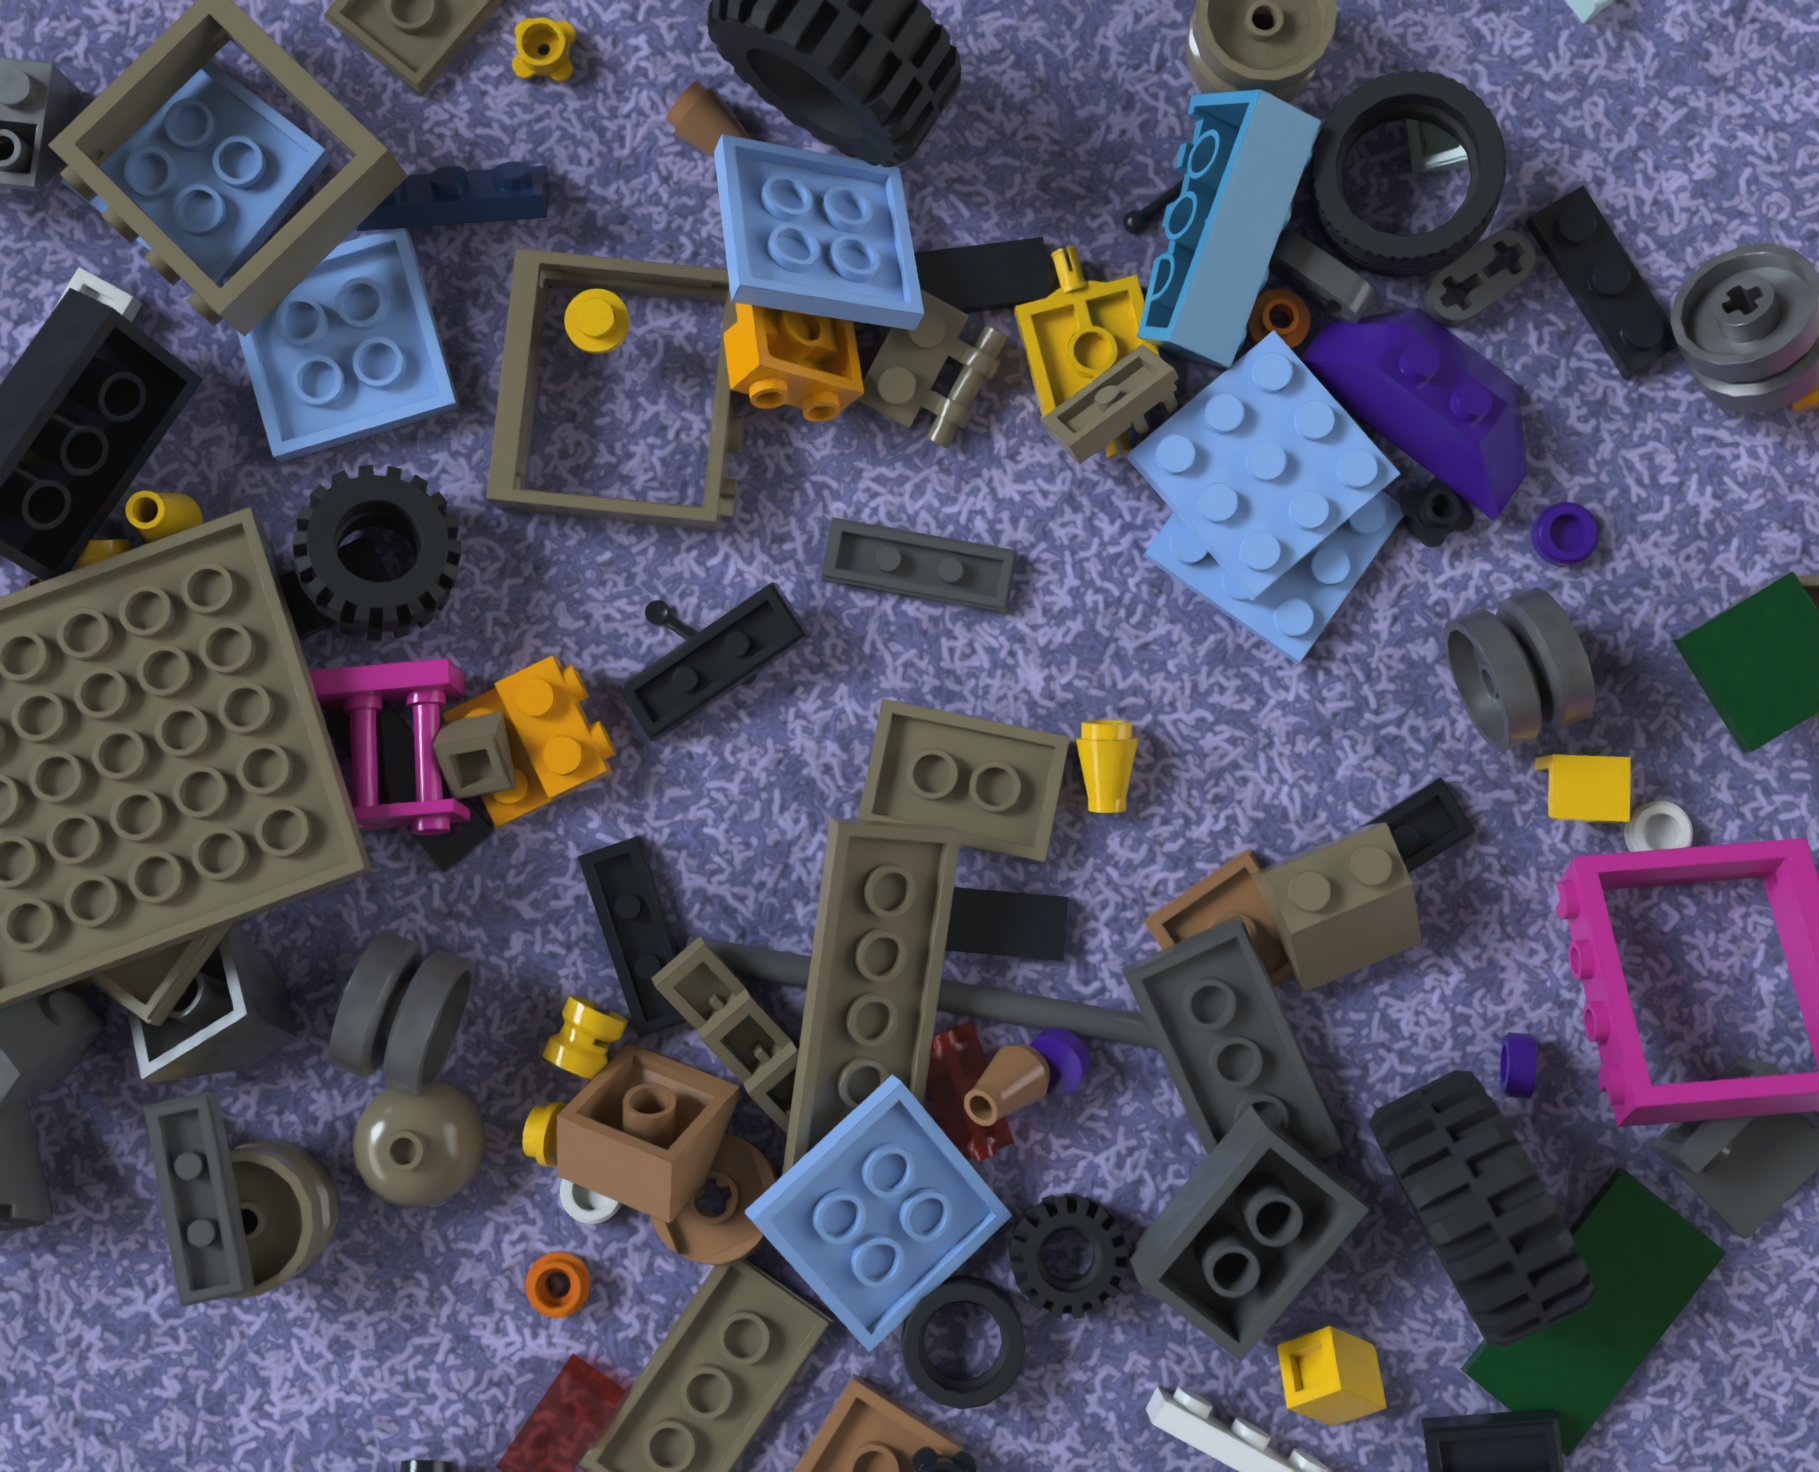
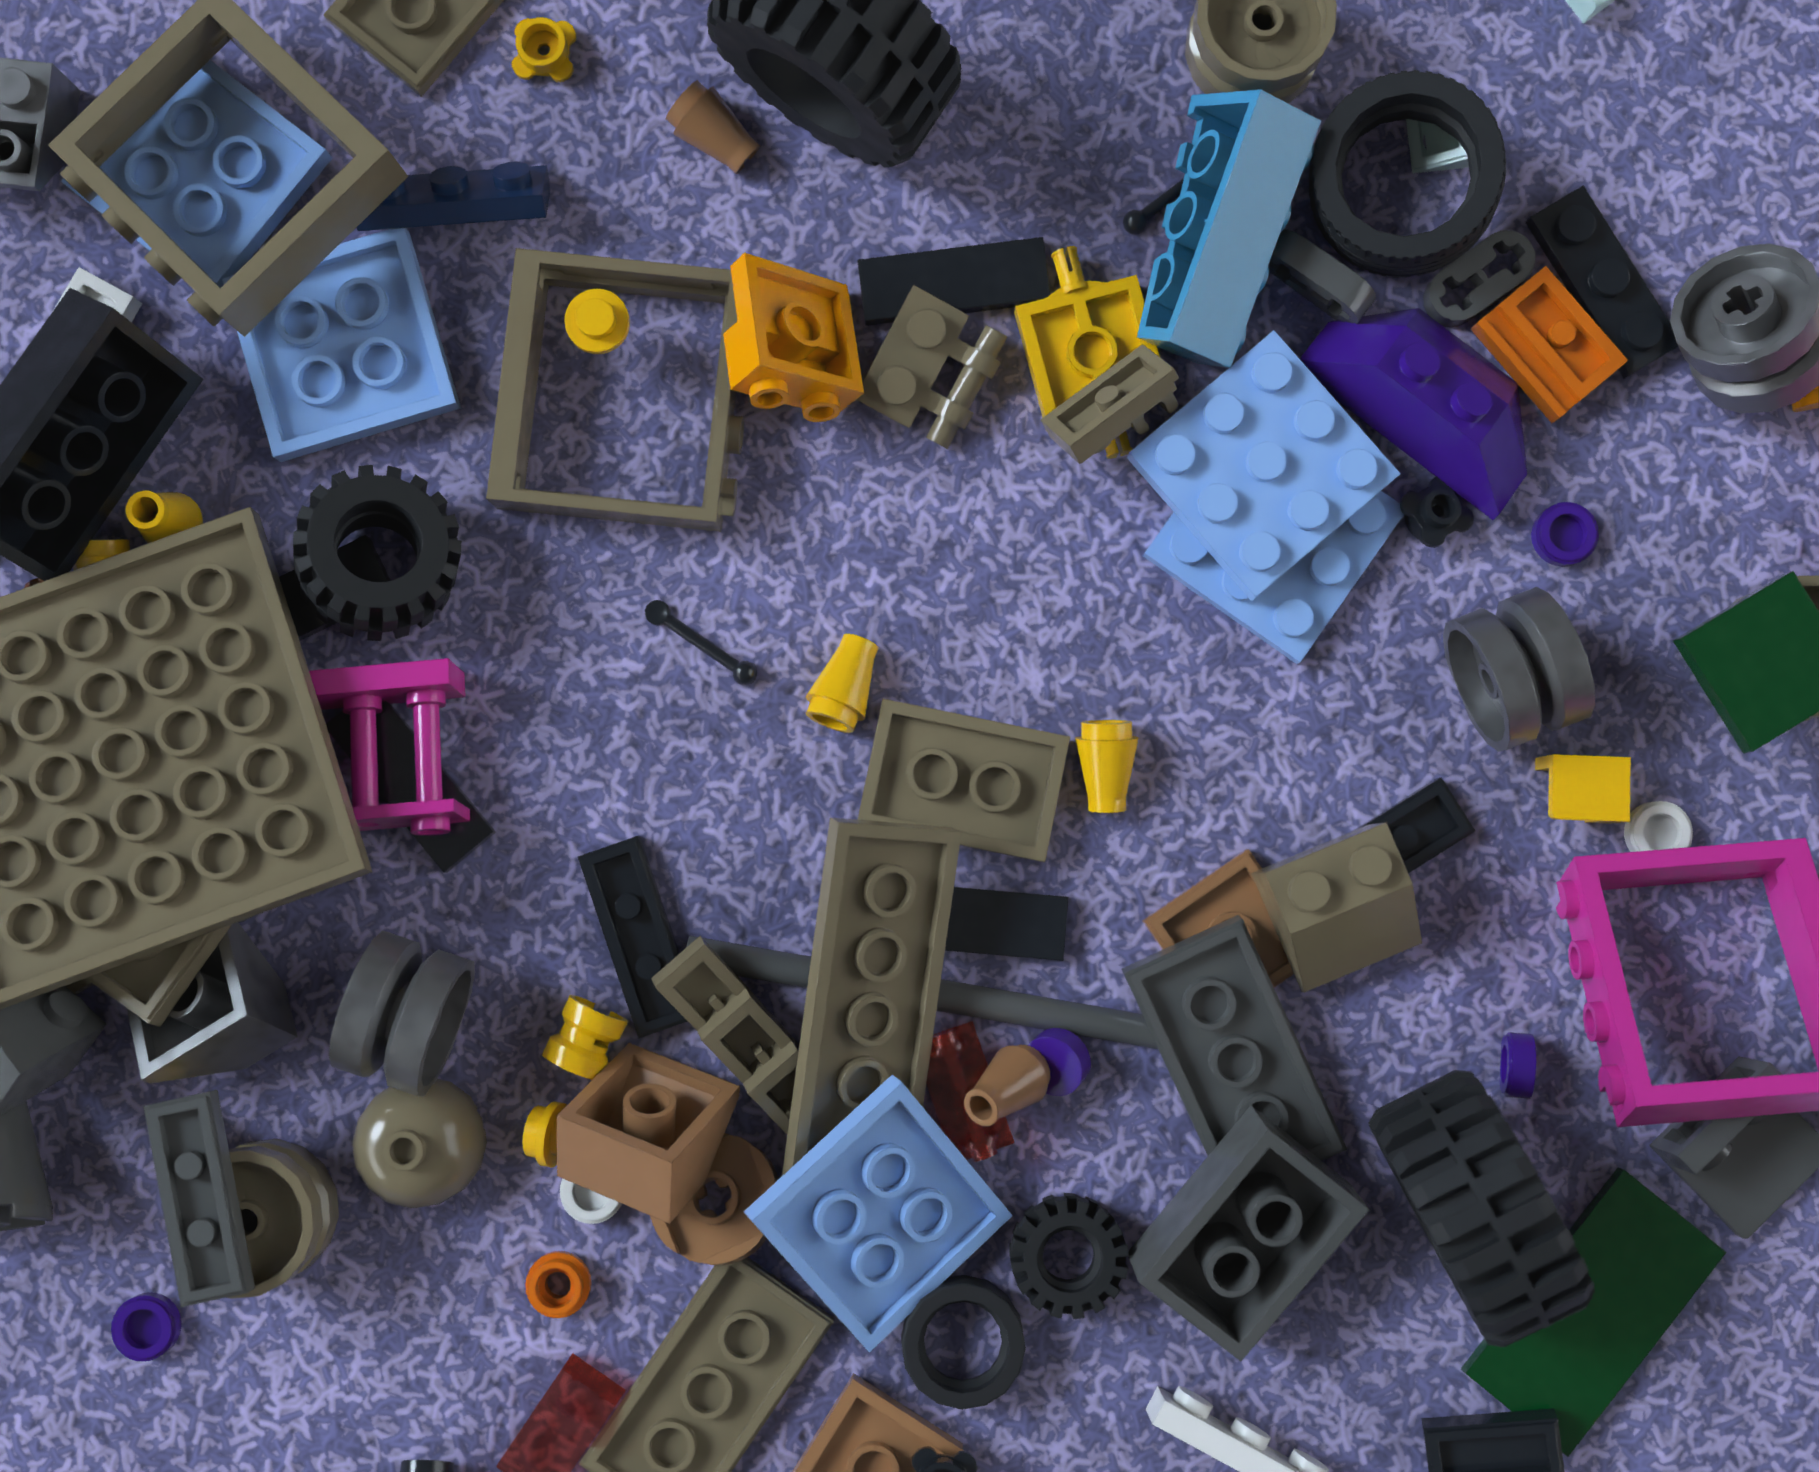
(146, 1326): none -> dark purple tile
(475, 755): dark tan slope -> none
(547, 735): light orange plate -> none
(714, 661): black tile -> none
(816, 234): light blue plate -> none
(843, 686): none -> yellow cone
(919, 565): dark grey tile -> none
(1286, 301): orange plate -> none
(1331, 1376): yellow panel -> none
(1549, 344): none -> orange plate

